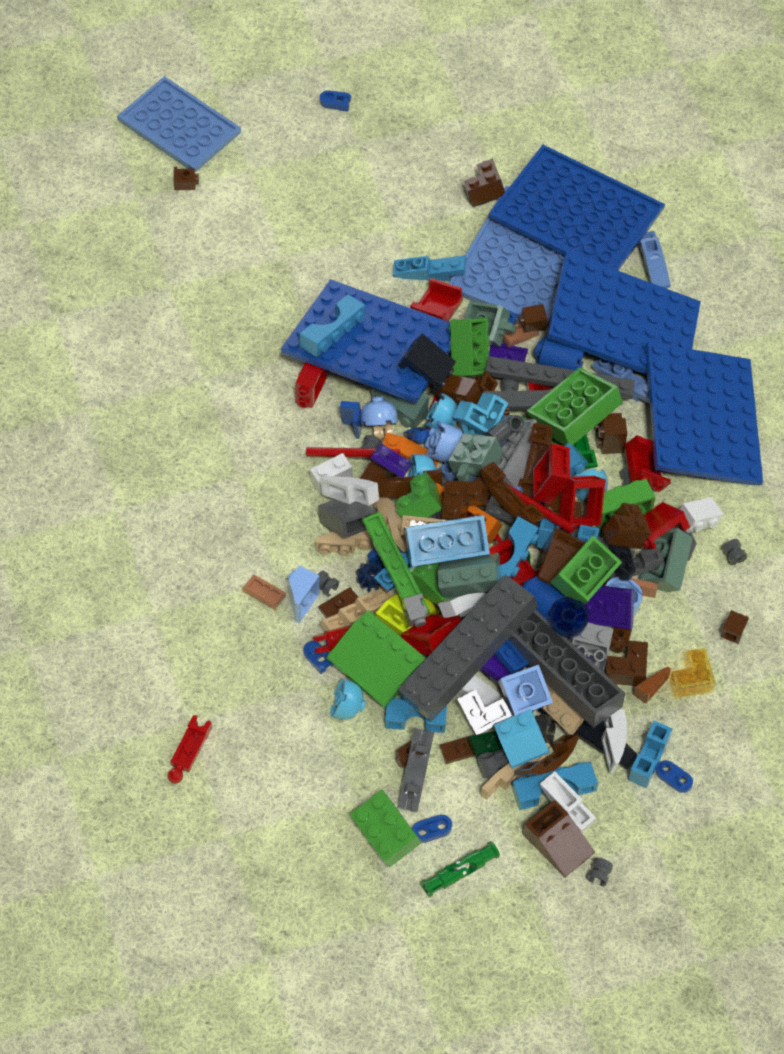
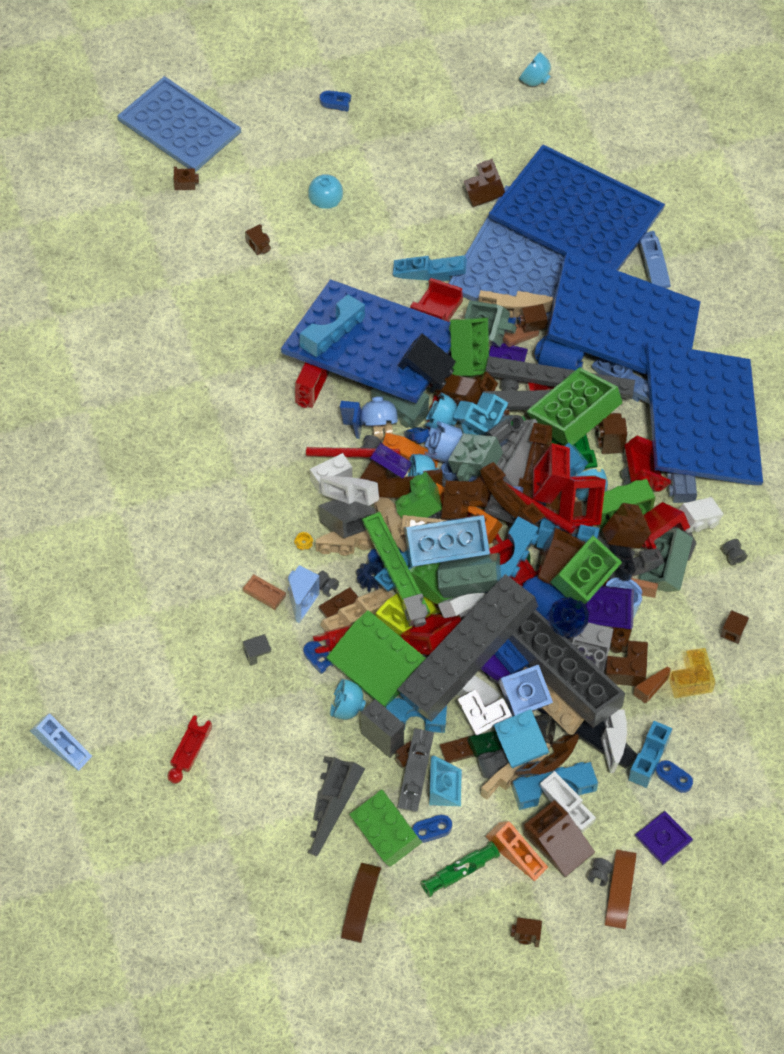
(60, 741): none -> light blue slope
(256, 647): none -> dark grey panel
(257, 240): none -> reddish brown brick
(303, 536): none -> yellow plate
(325, 191): none -> medium azure cylinder
(331, 799): none -> dark grey wedge
(360, 902): none -> reddish brown slope
(382, 728): none -> dark grey brick
(444, 783): none -> medium azure slope
(515, 303): none -> tan slope
(516, 849): none -> orange slope
(527, 931): none -> reddish brown brick
(537, 71): none -> medium azure cylinder
(620, 889): none -> dark orange slope
(663, 838): none -> dark purple tile
(682, 487): none -> sand blue brick

